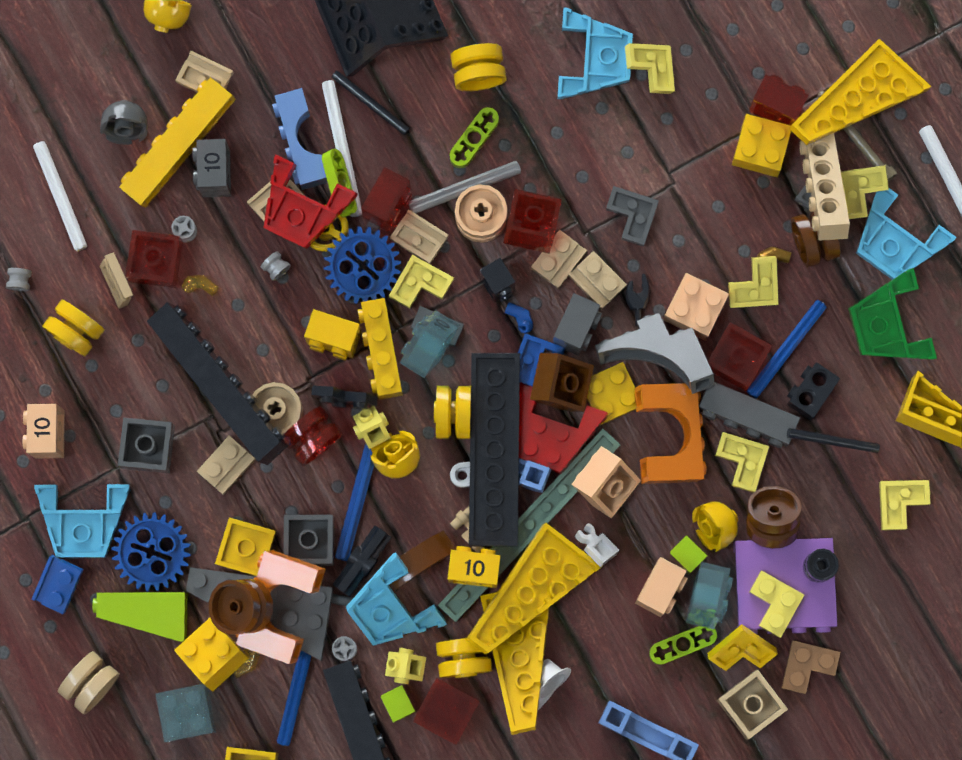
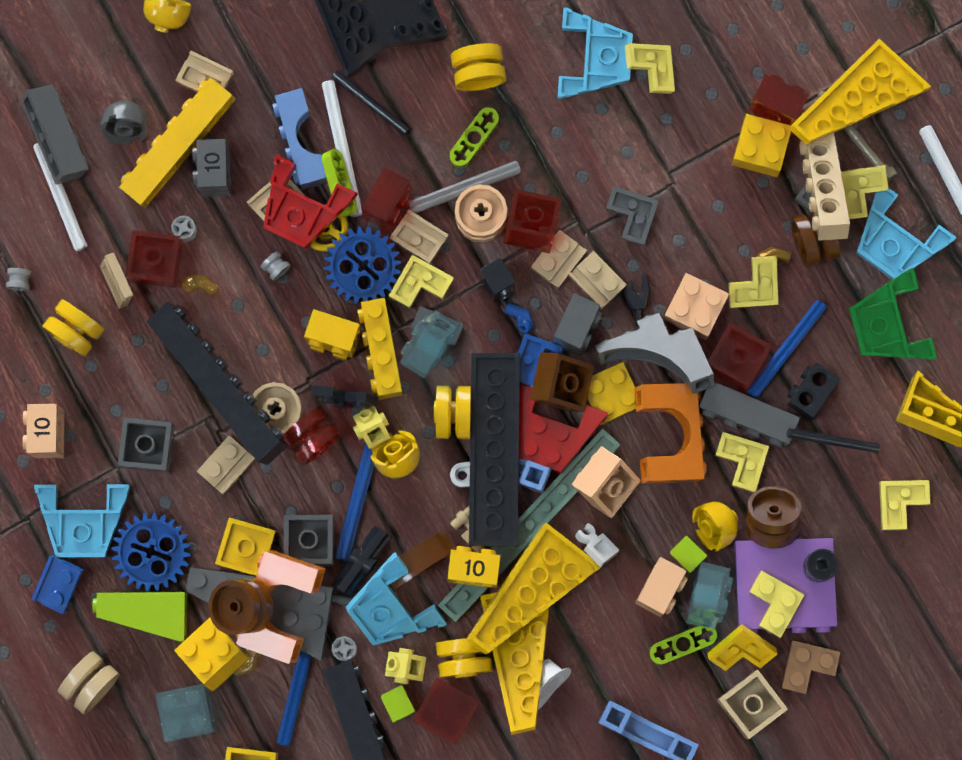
(54, 134): none -> dark grey brick

